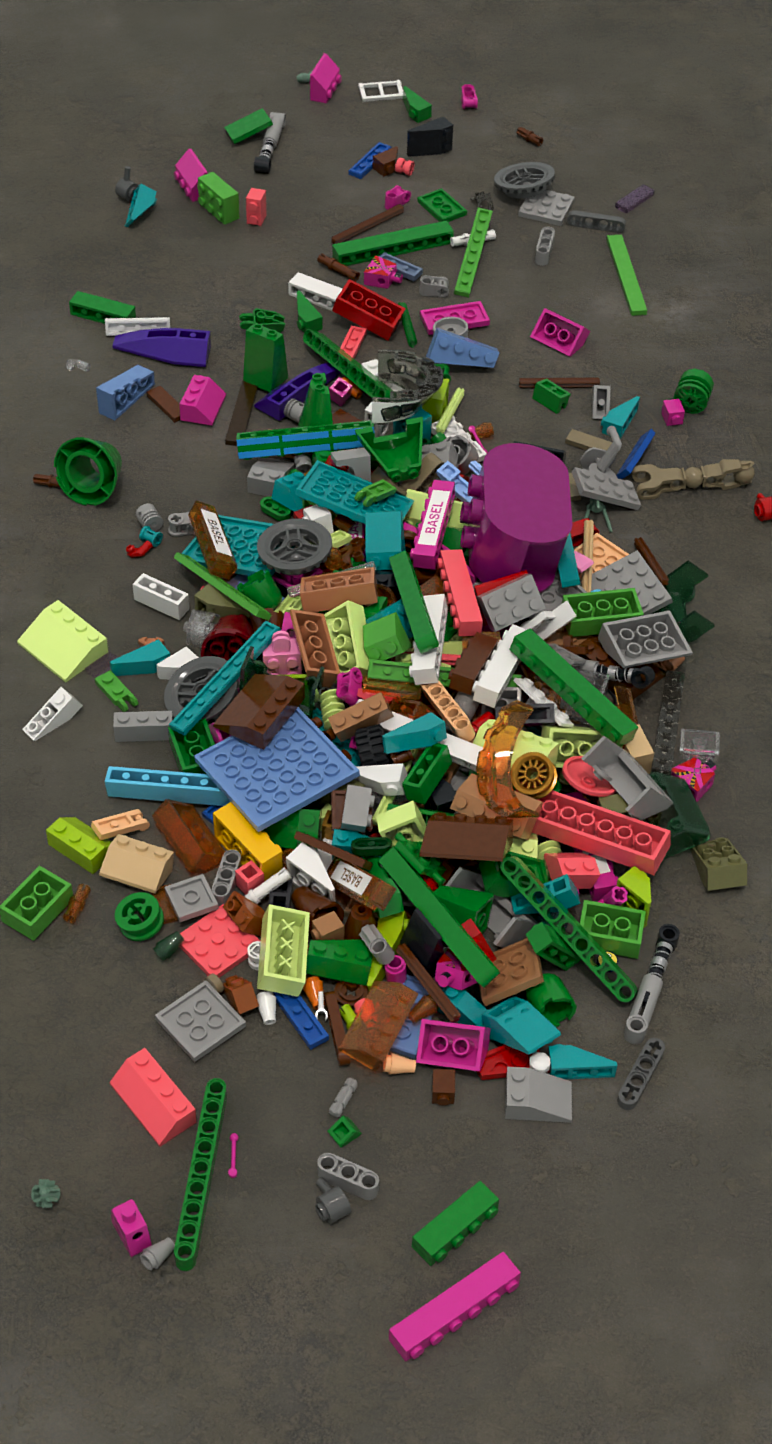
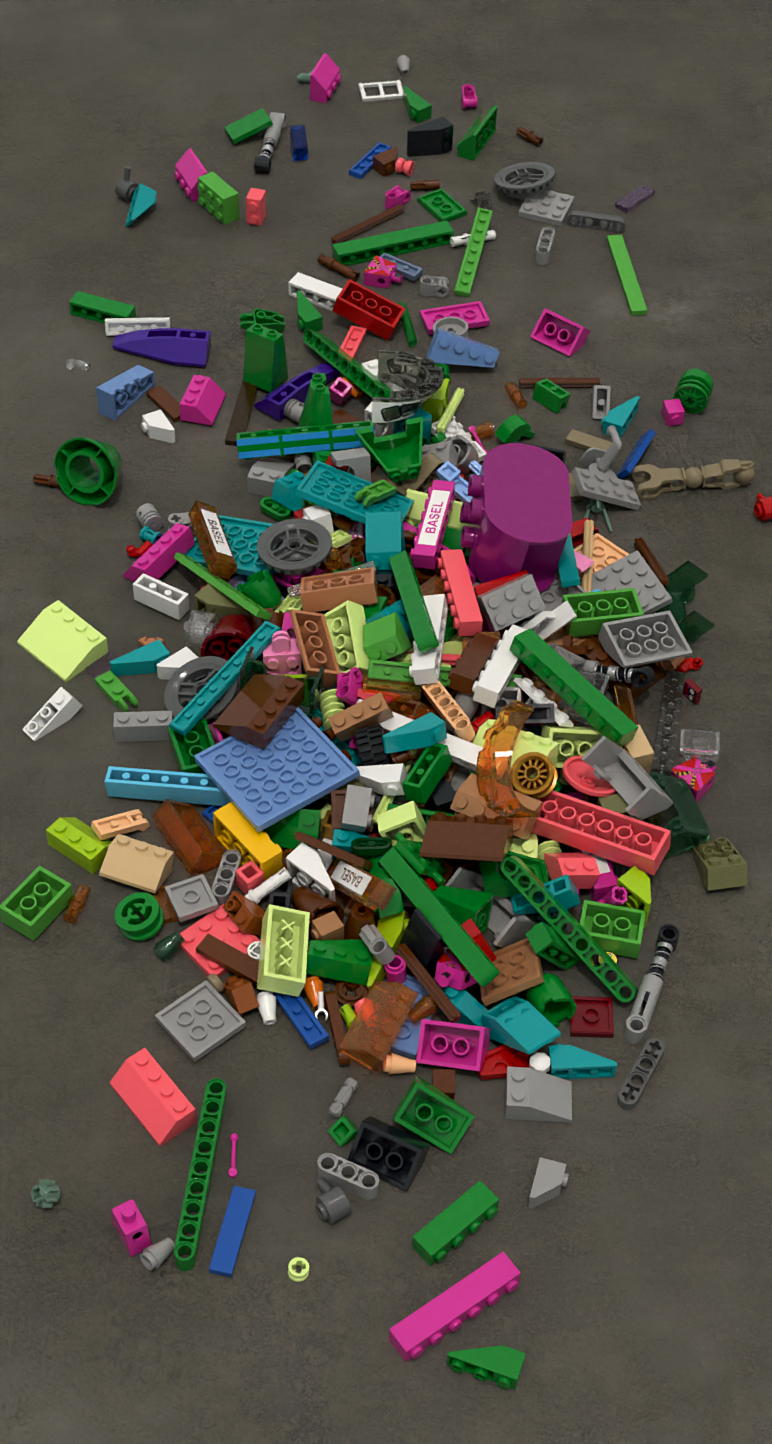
(158, 426): none -> white slope
(161, 554): none -> dark pink slope
(229, 958): none -> reddish brown tile
(232, 1231): none -> blue tile
(292, 1269): none -> yellowish green bush
(298, 143): none -> clear blue slope
(388, 1152): none -> black slope
(403, 63): none -> light grey cone
(426, 184): none -> reddish brown axle
(432, 1115): none -> green slope
(478, 135): none -> green slope
(492, 1363): none -> green slope
(513, 429): none -> green brick
(515, 394): none -> clear orange pin
(547, 1182): none -> light grey slope
(592, 1017): none -> dark red tile
(690, 664): none -> red arm
(692, 691): none -> dark red tile

